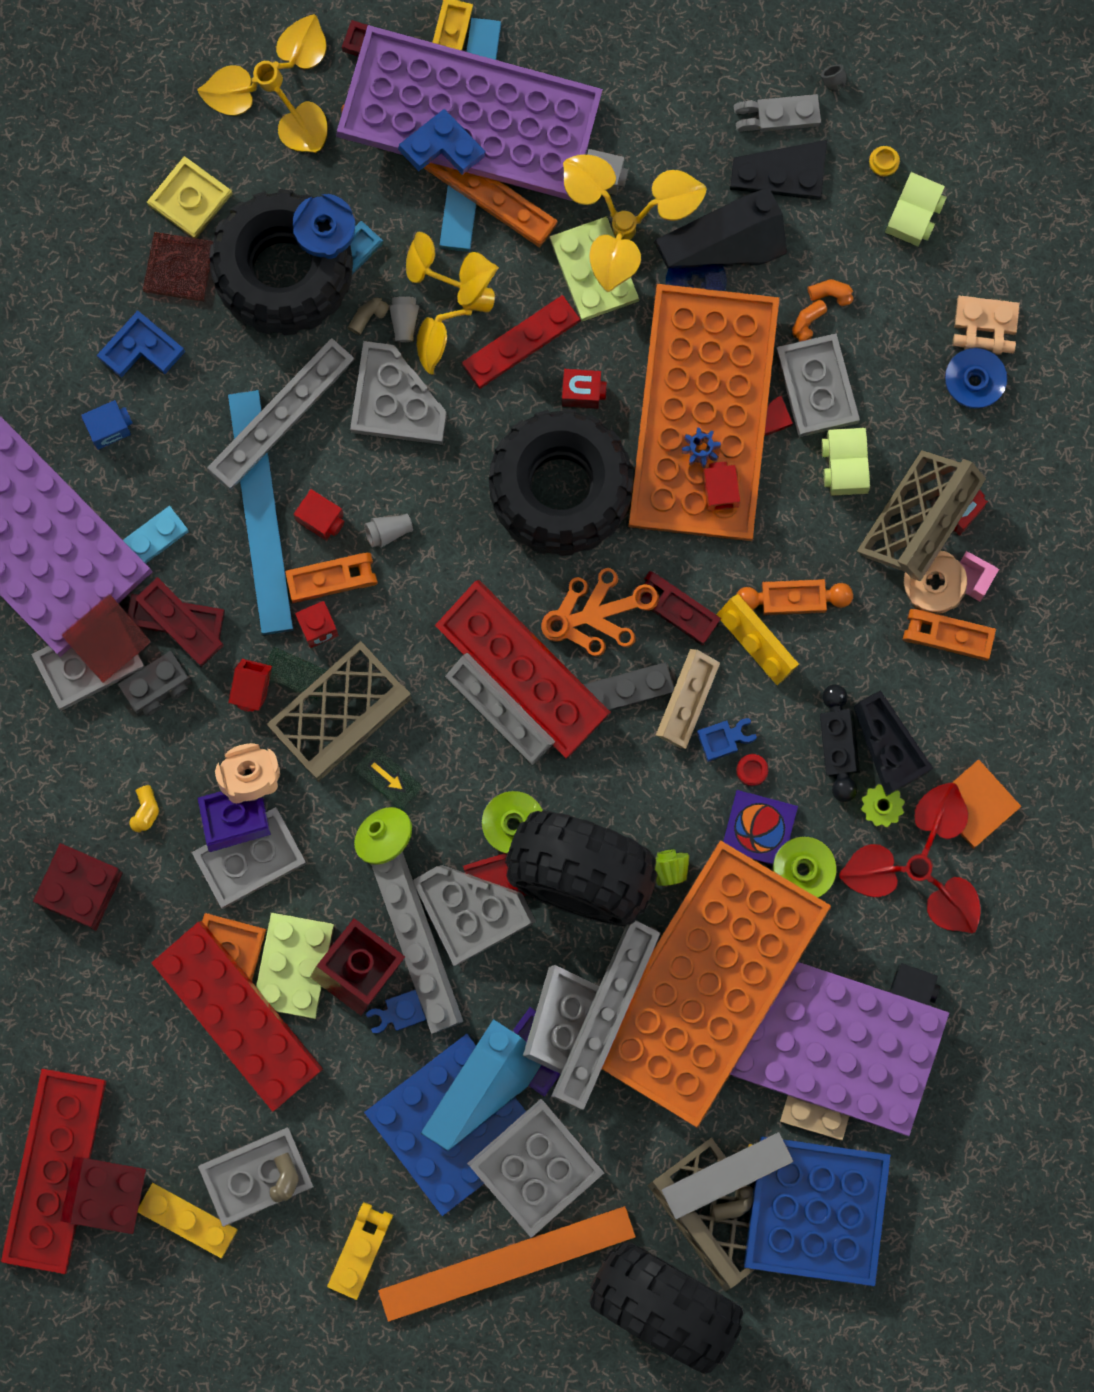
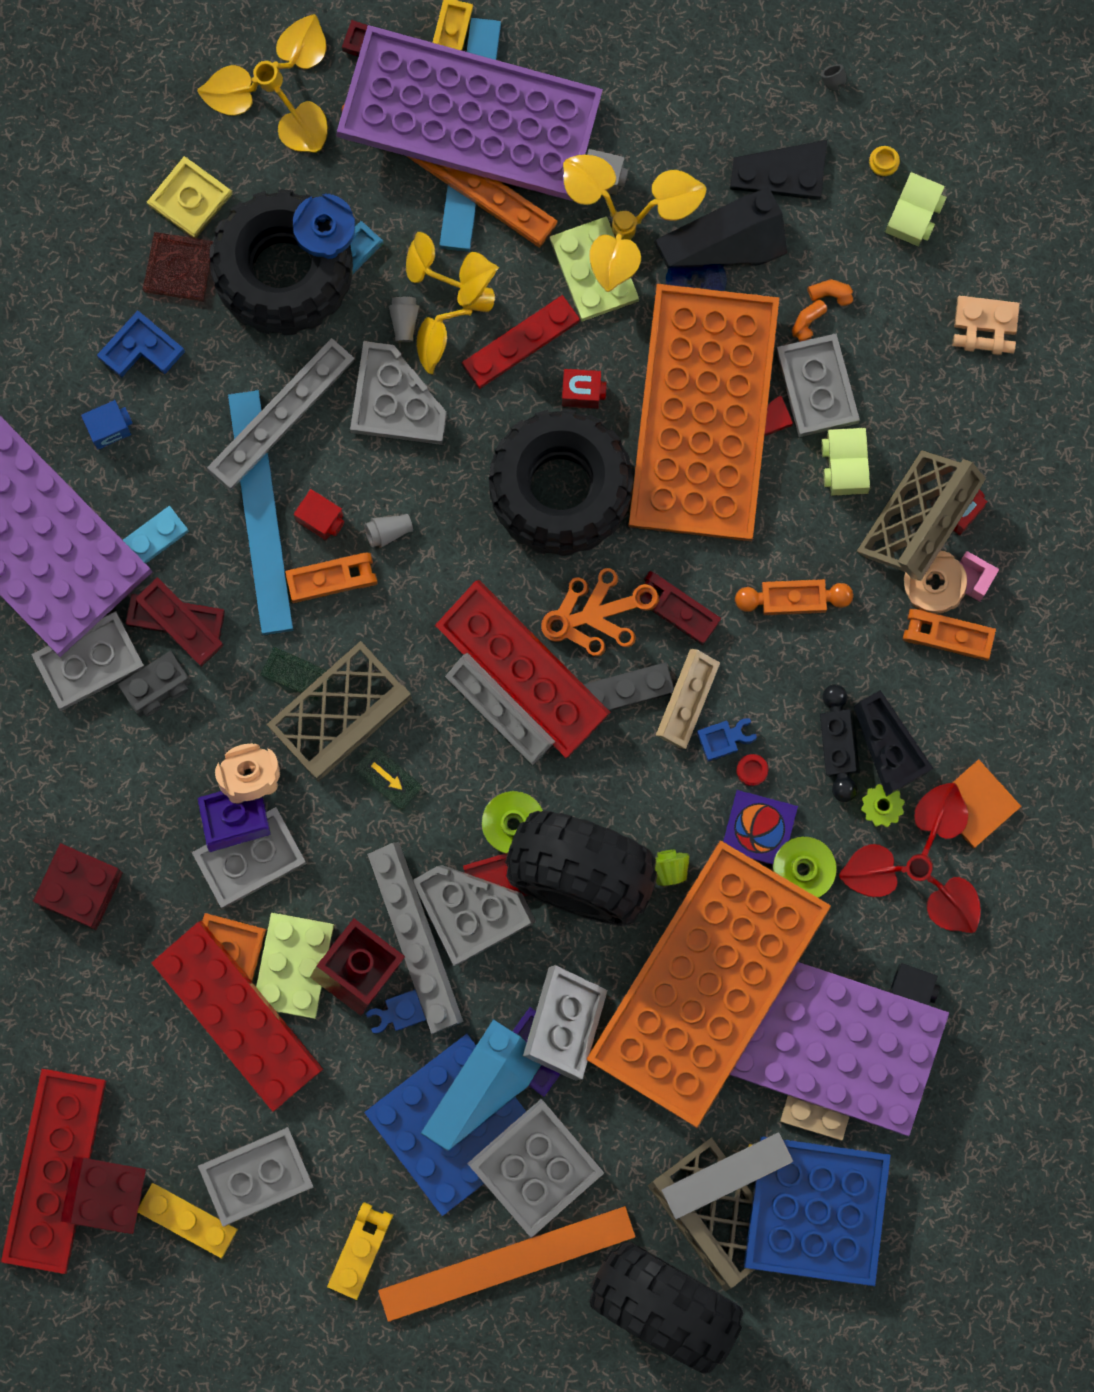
(105, 638): clear red tile -> none
(147, 812): yellow arm -> none
(250, 685): red brick -> none
(287, 1181): dark tan arm -> none
(316, 624): red brick -> none
(365, 312): dark tan arm -> none
(383, 836): lime dish -> none
(443, 136): blue plate -> none
(605, 1015): light grey plate -> none
(698, 439): blue gear -> none
(721, 486): red brick -> none
(735, 1208): dark tan arm -> none
(757, 639): yellow plate -> none
(779, 113): light grey hinge -> none
(980, 364): blue dish -> none

